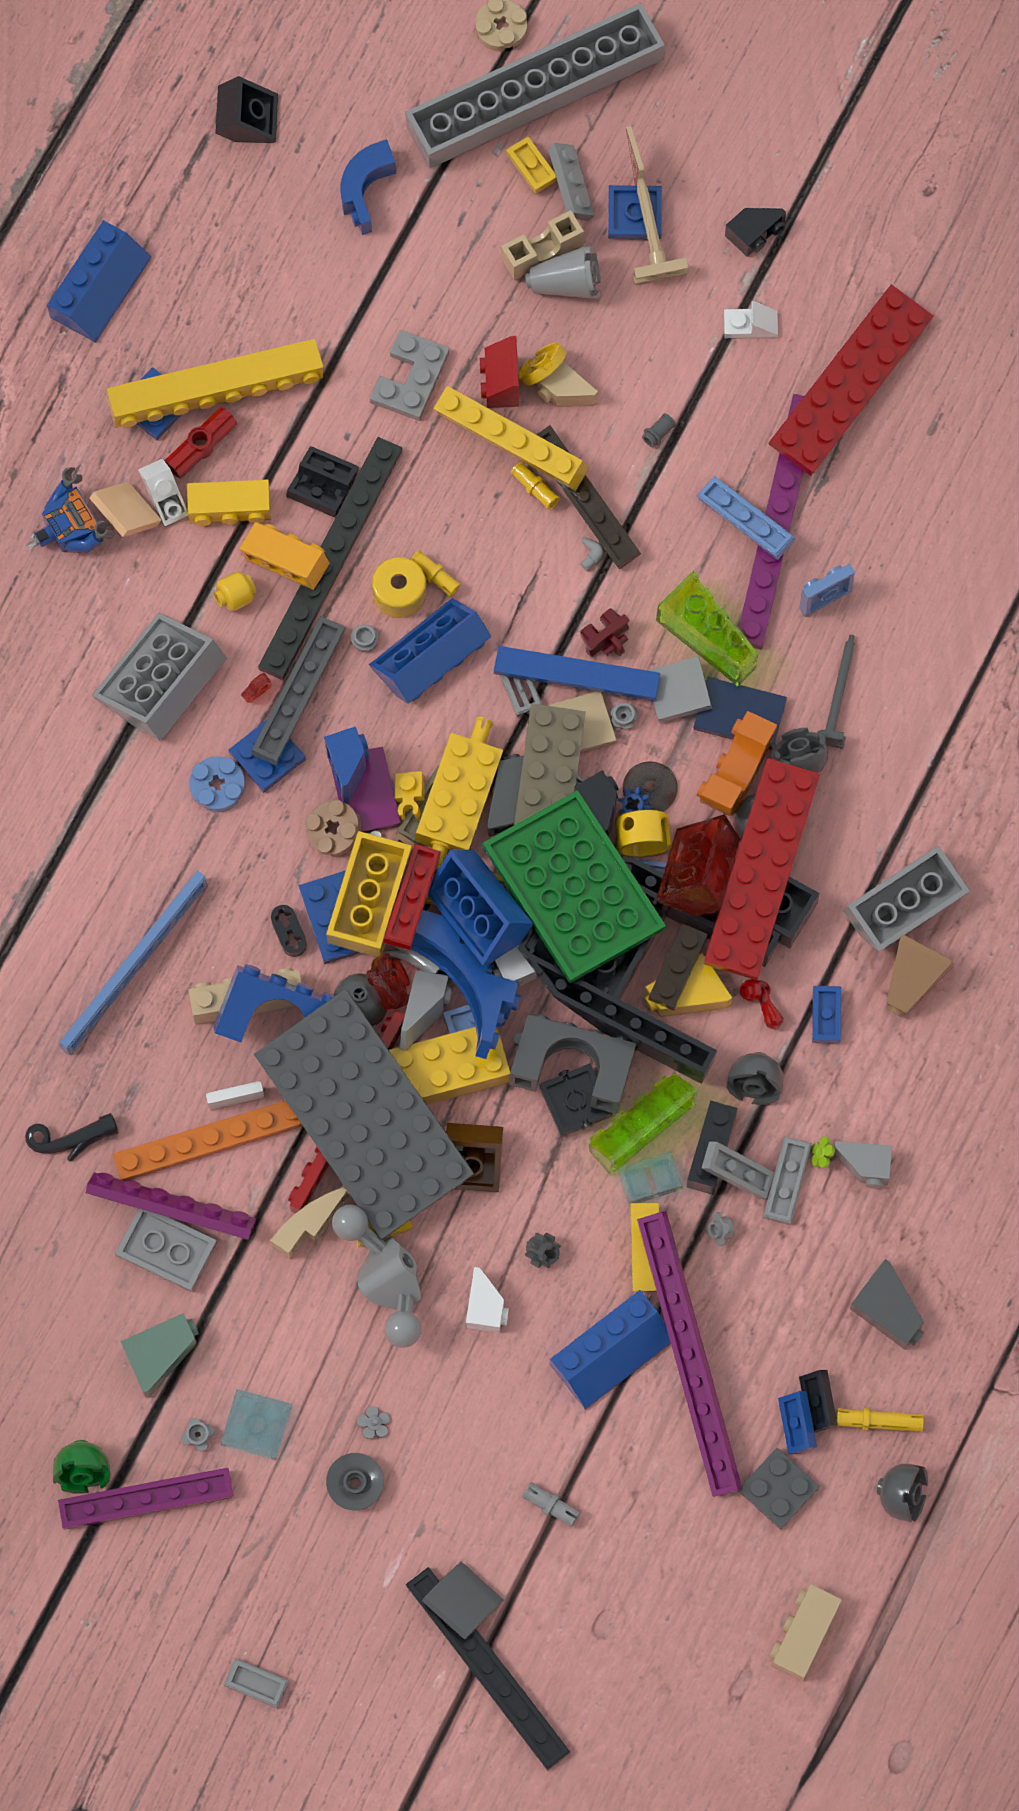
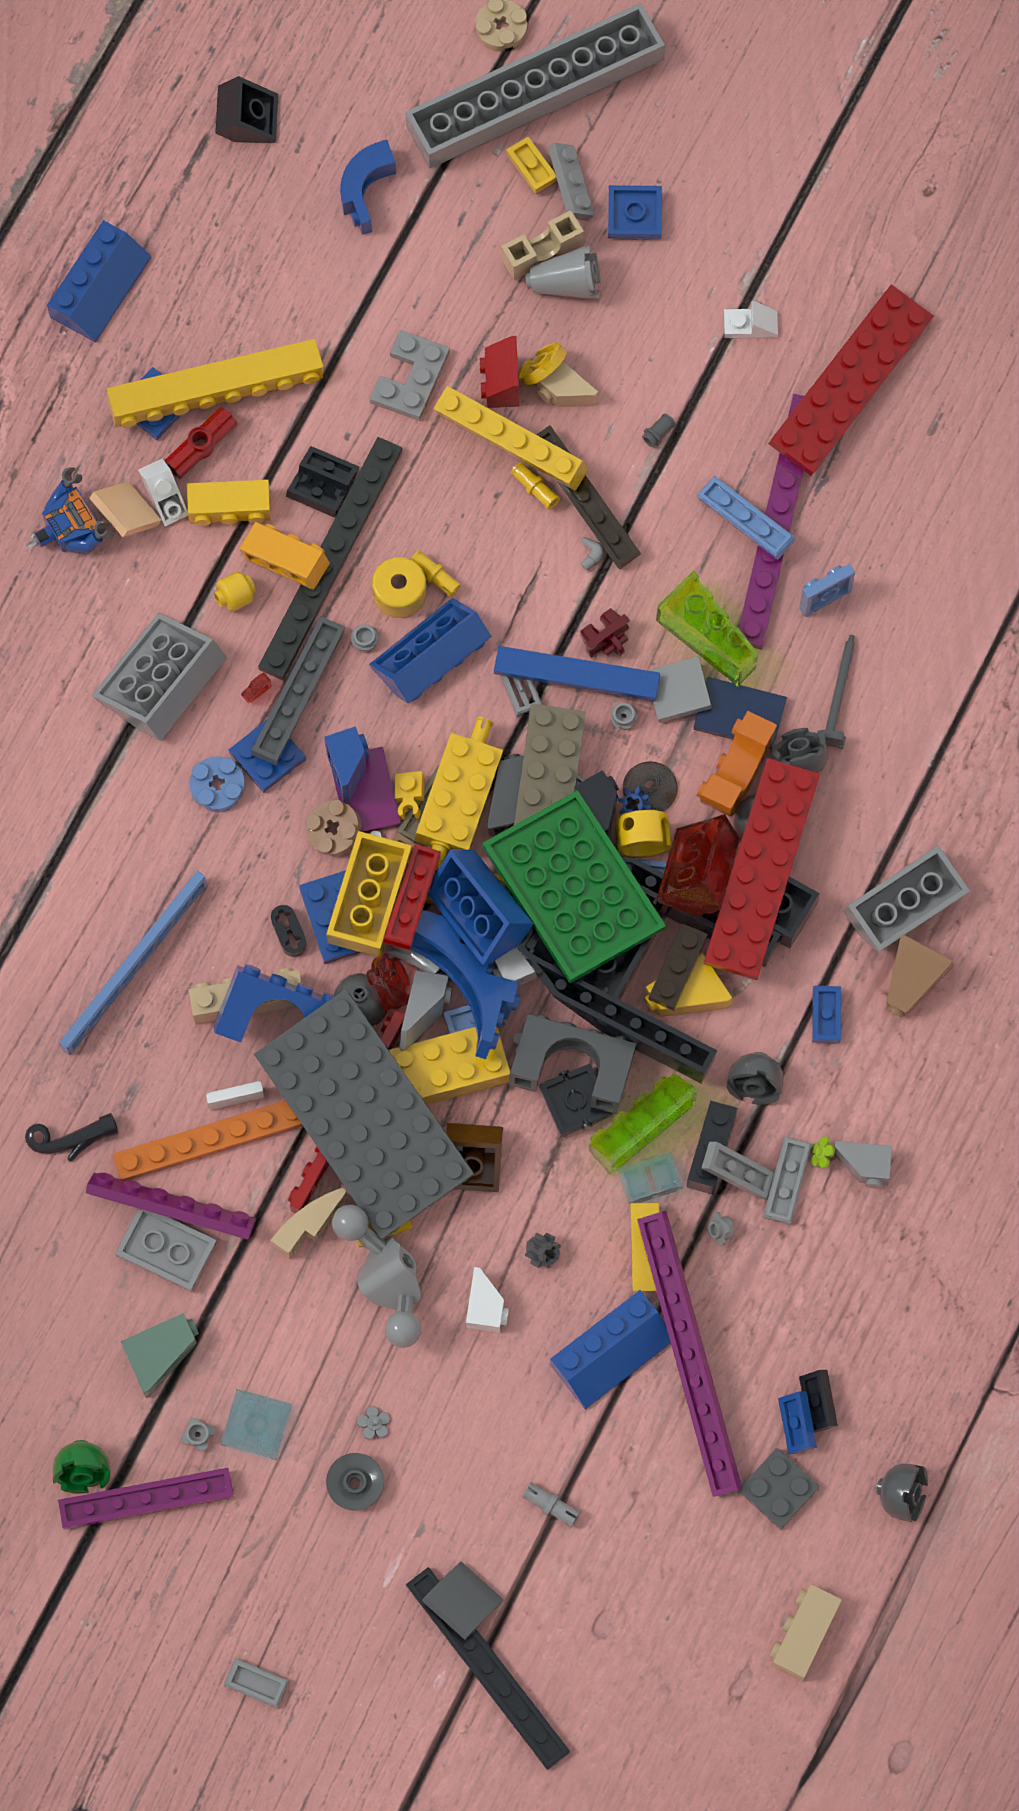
(597, 724): tan tile -> none
(659, 266): tan piece -> none
(752, 991): red piece -> none
(753, 227): black slope -> none
(879, 1420): yellow pin -> none
(888, 1307): dark grey slope -> none

